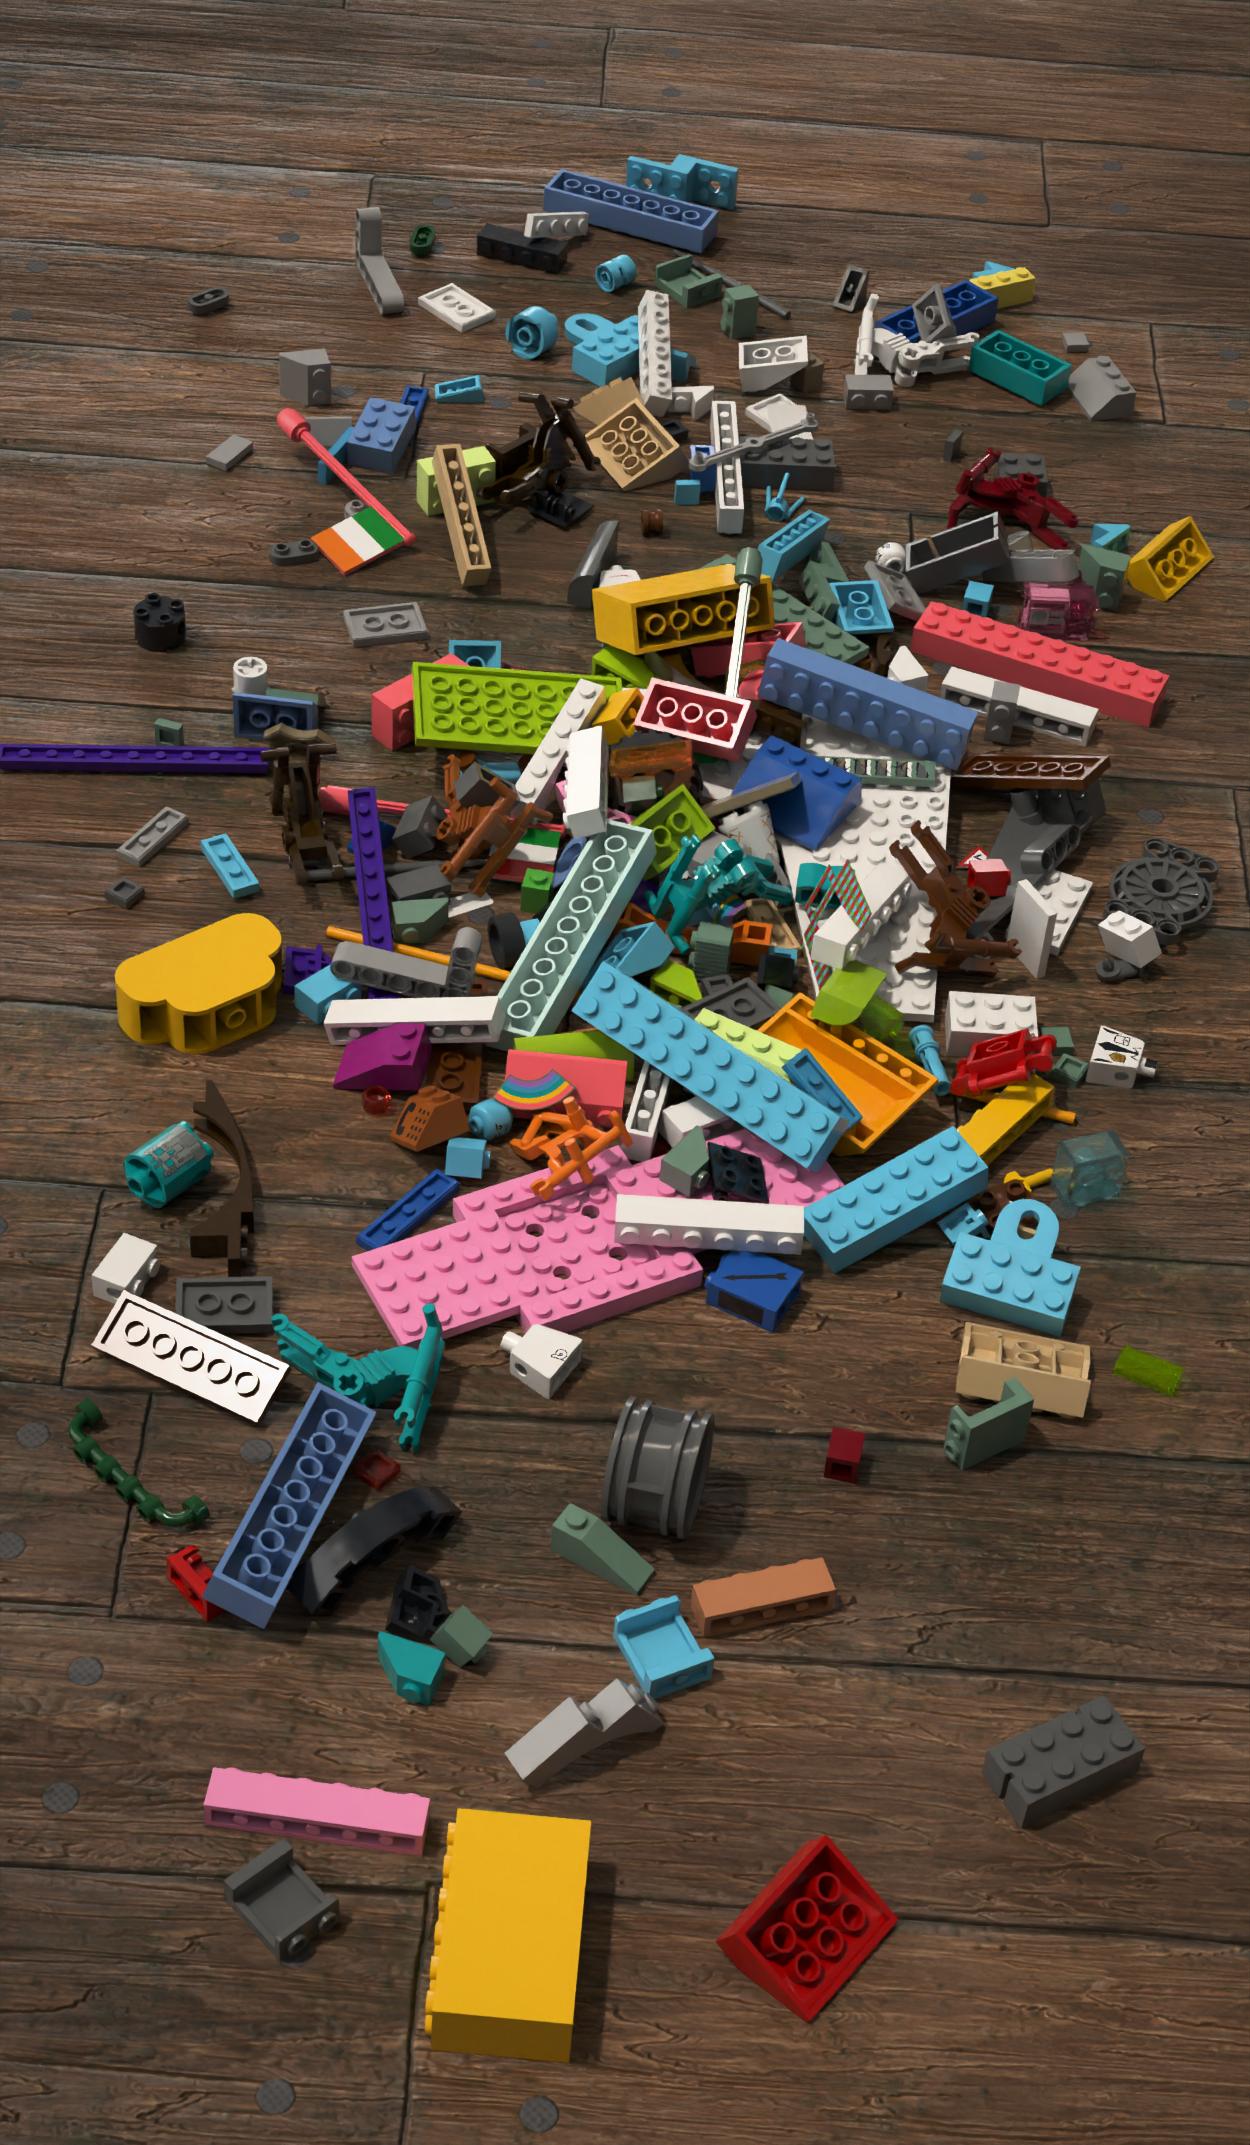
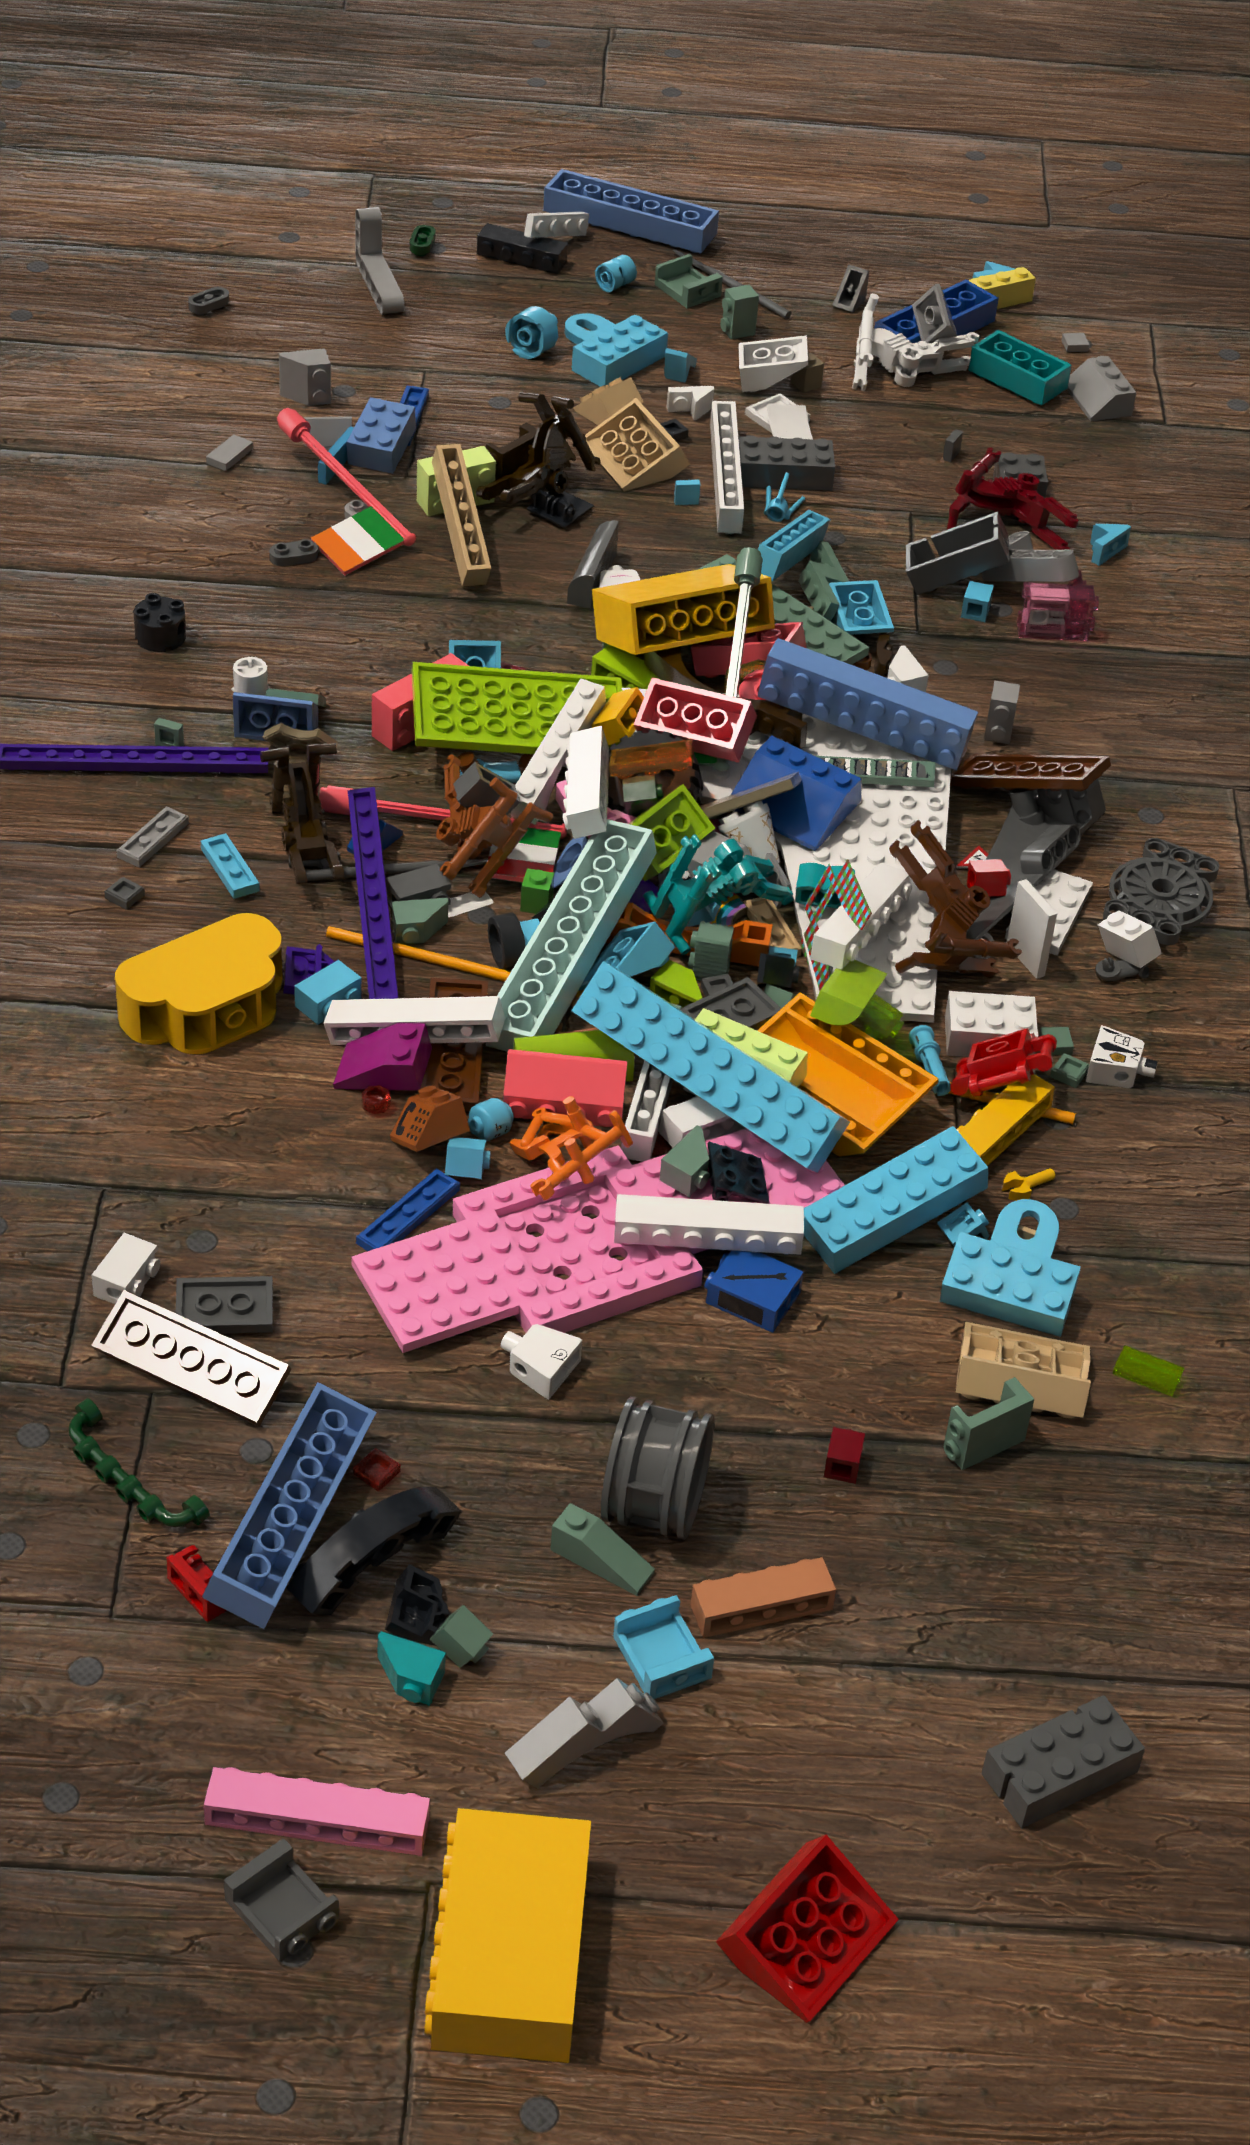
(167, 1165): teal cylinder -> none
(230, 1226): dark brown slope -> none
(377, 1375): teal piece -> none
(385, 624): light grey tile -> none
(410, 974): light grey beam -> none
(419, 827): dark grey brick -> none
(456, 307): white tile -> none
(460, 391): medium azure slope -> none
(534, 1094): tile -> none
(651, 521): reddish brown wheel -> none
(655, 352): white brick -> none
(686, 180): medium azure bracket -> none
(708, 476): blue slope -> none
(753, 444): light grey piece -> none
(815, 1081): dark azure tile -> none
(868, 392): light grey brick -> none
(892, 556): white head -> none
(896, 590): light grey tile -> none
(997, 1197): reddish brown dish -> none
(1034, 709): white brick -> none
(1039, 663): coral brick -> none
(1089, 1169): clear light blue brick -> none
(1106, 573): sand green slope -> none
(1169, 560): yellow slope -> none

